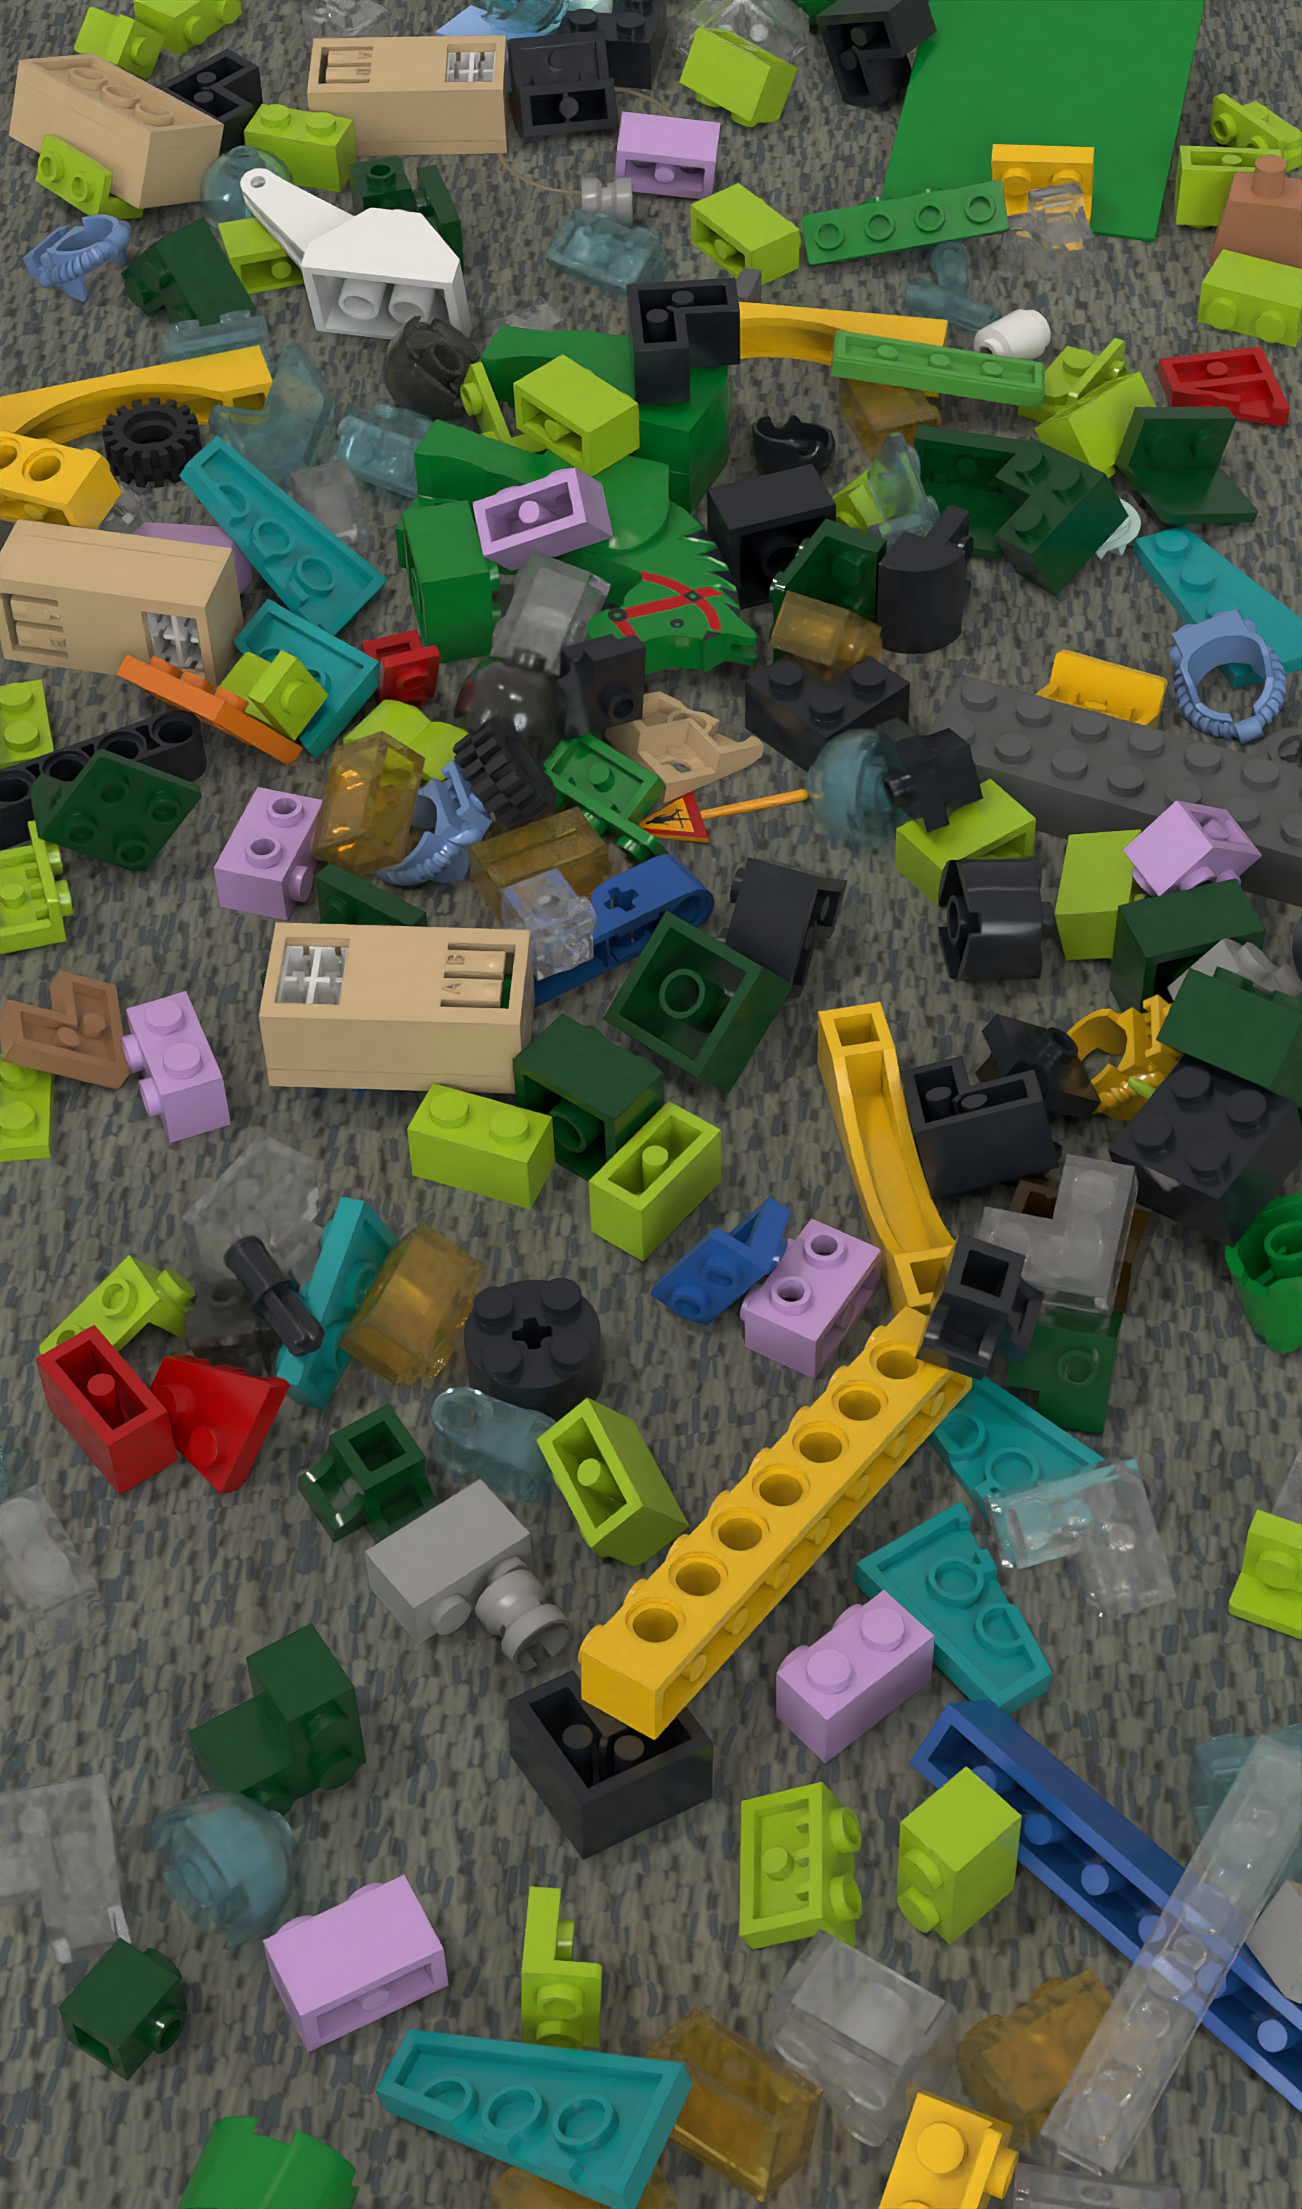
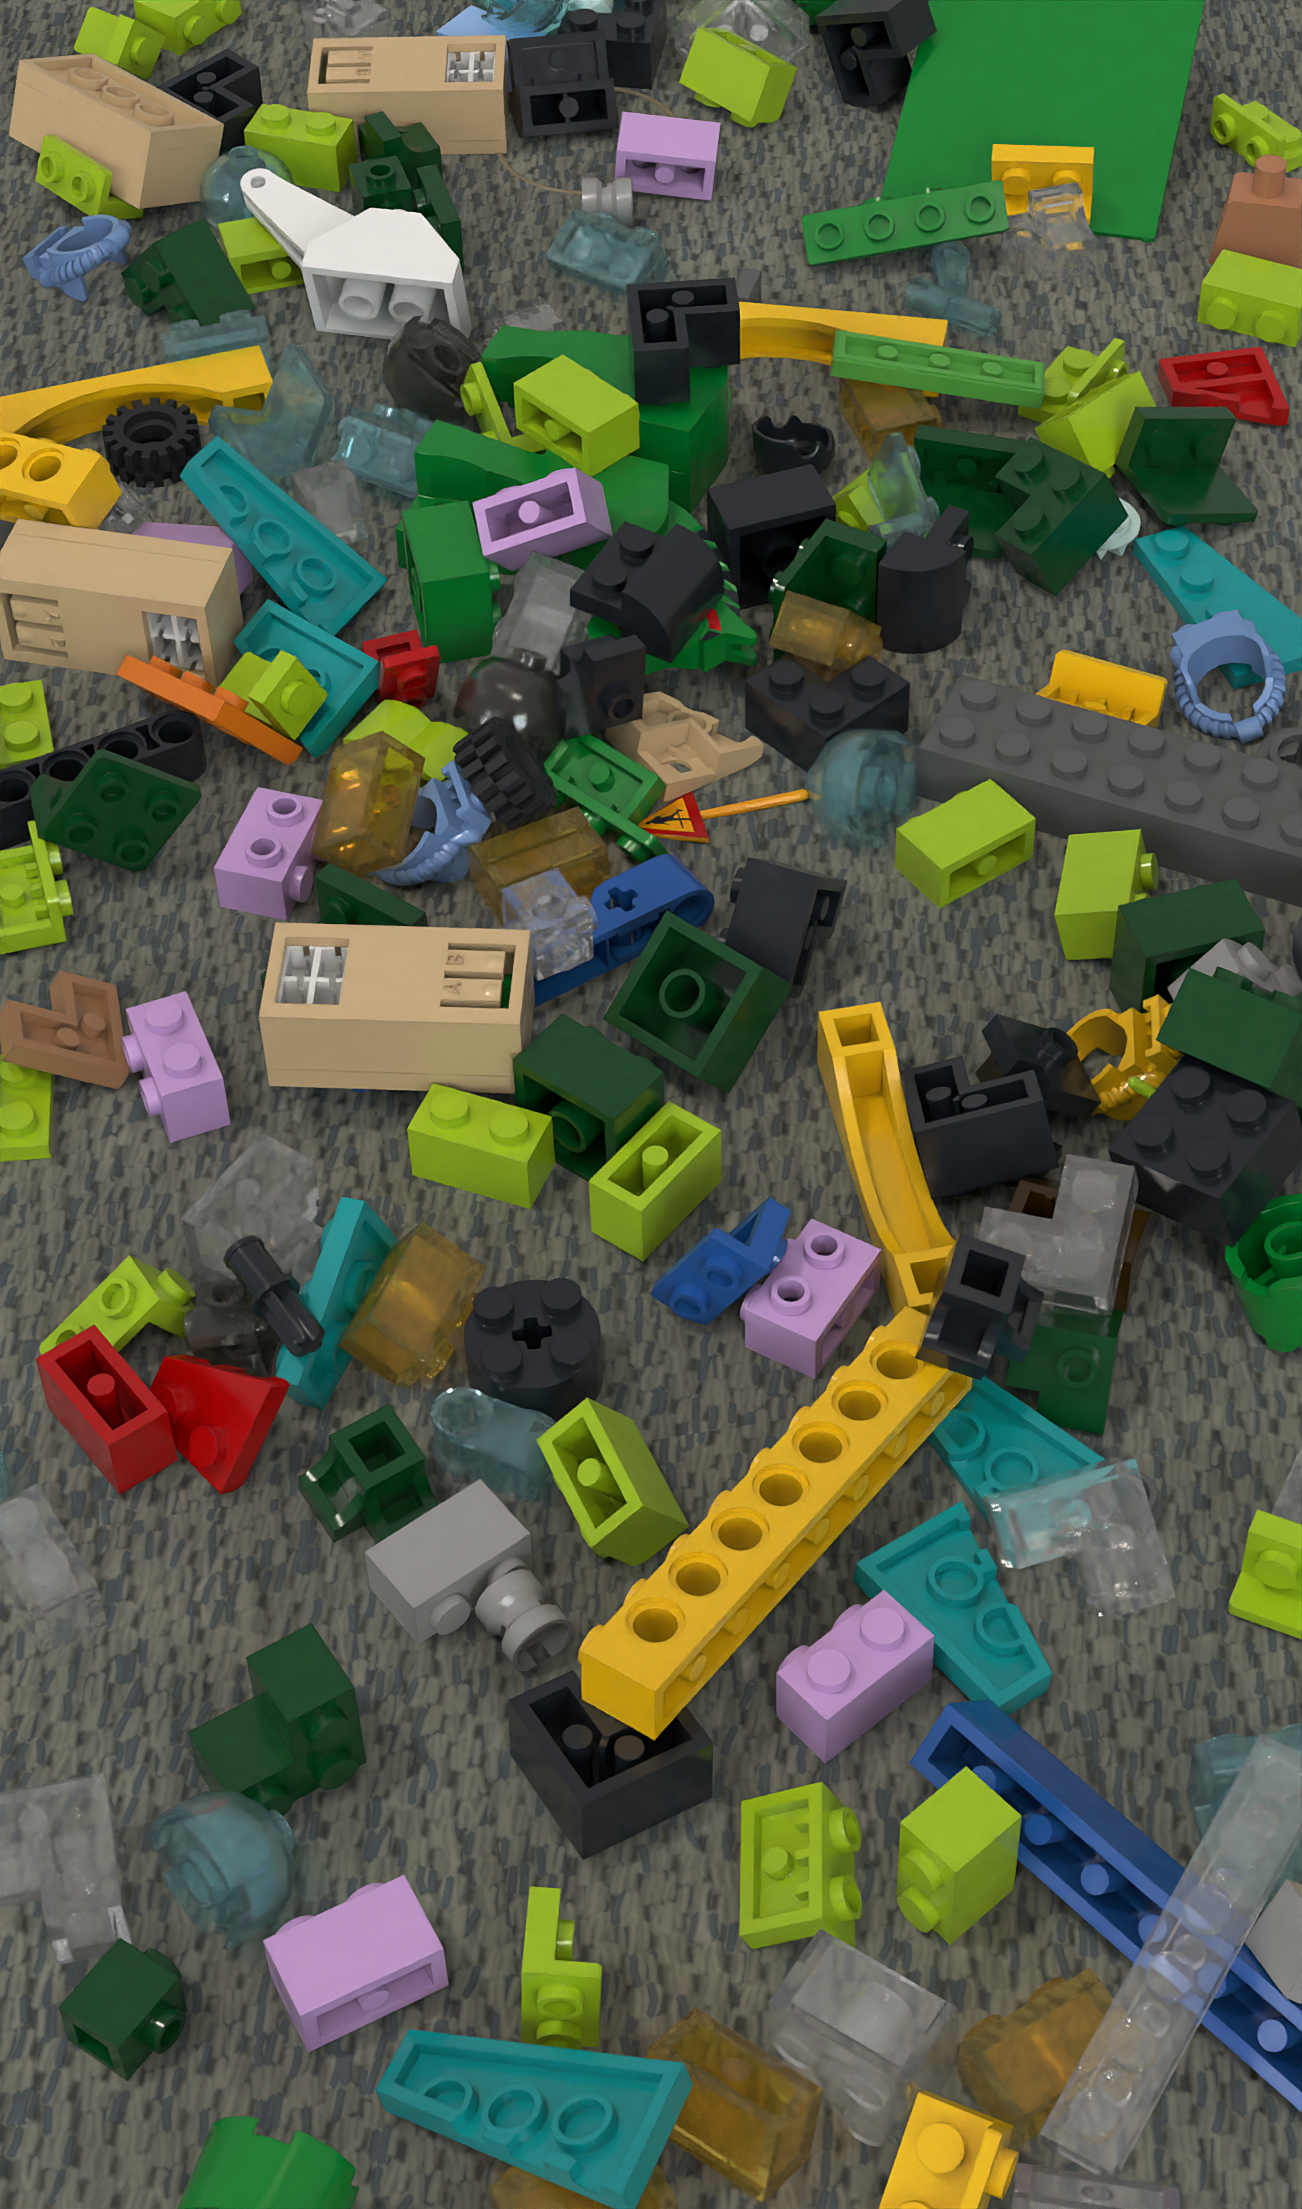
(410, 143): none -> dark green brick
(652, 586): none -> black brick
(744, 233): lime brick -> none
(927, 773): black brick -> none
(994, 918): black brick -> none
(1016, 335): white brick -> none
(1190, 849): lavender brick -> none
(1205, 180): lime brick -> none

